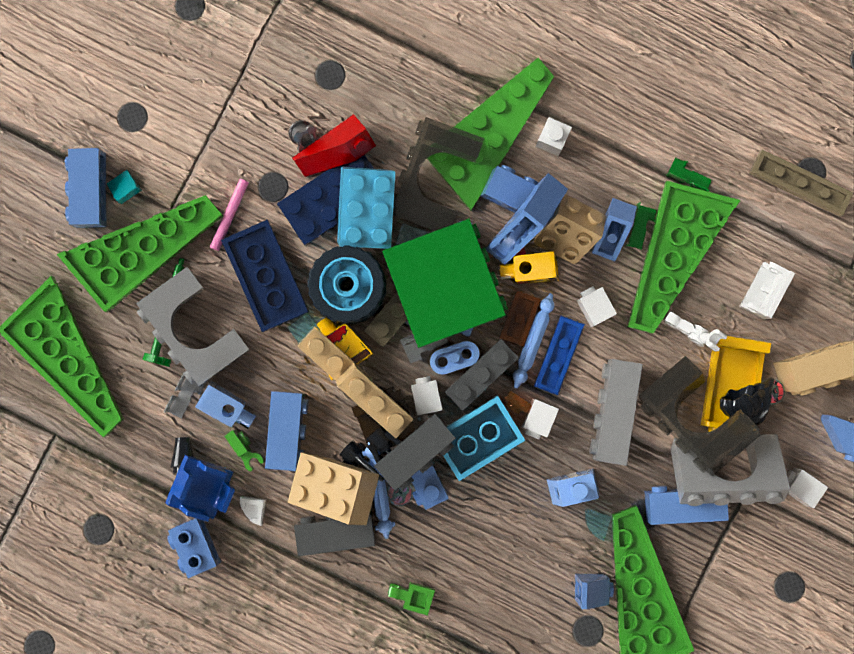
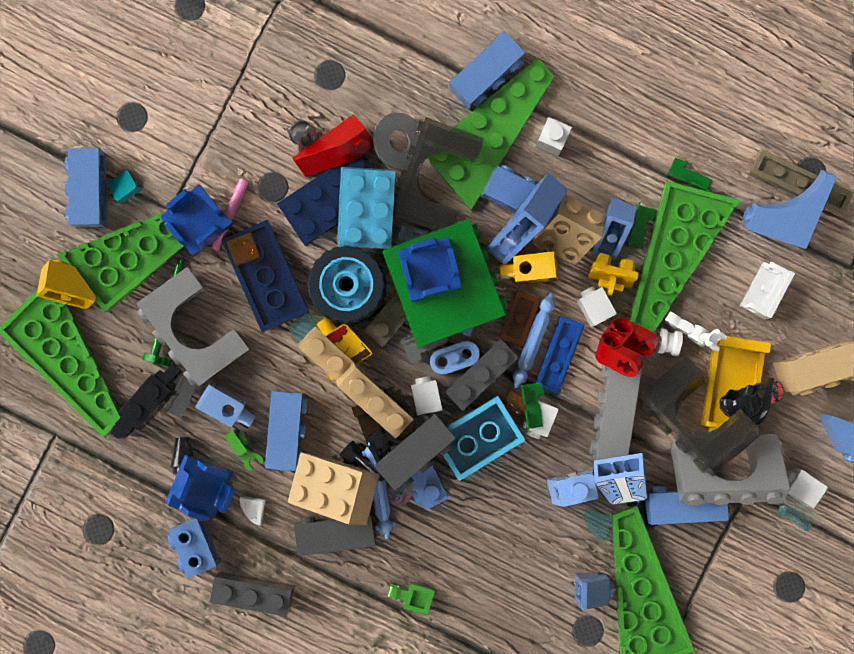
(64, 285): none -> yellow slope
(146, 402): none -> black hinge
(195, 219): none -> blue panel
(243, 249): none -> clear orange plate
(252, 594): none -> dark grey brick
(382, 134): none -> light grey gear
(429, 268): none -> blue panel
(487, 71): none -> medium blue brick
(530, 398): none -> green piece
(613, 277): none -> yellow hips
(617, 339): none -> red piece
(621, 479): none -> light blue torso
(669, 342): none -> white wheel
(793, 219): none -> medium blue arch
(795, 517): none -> clear light blue tile

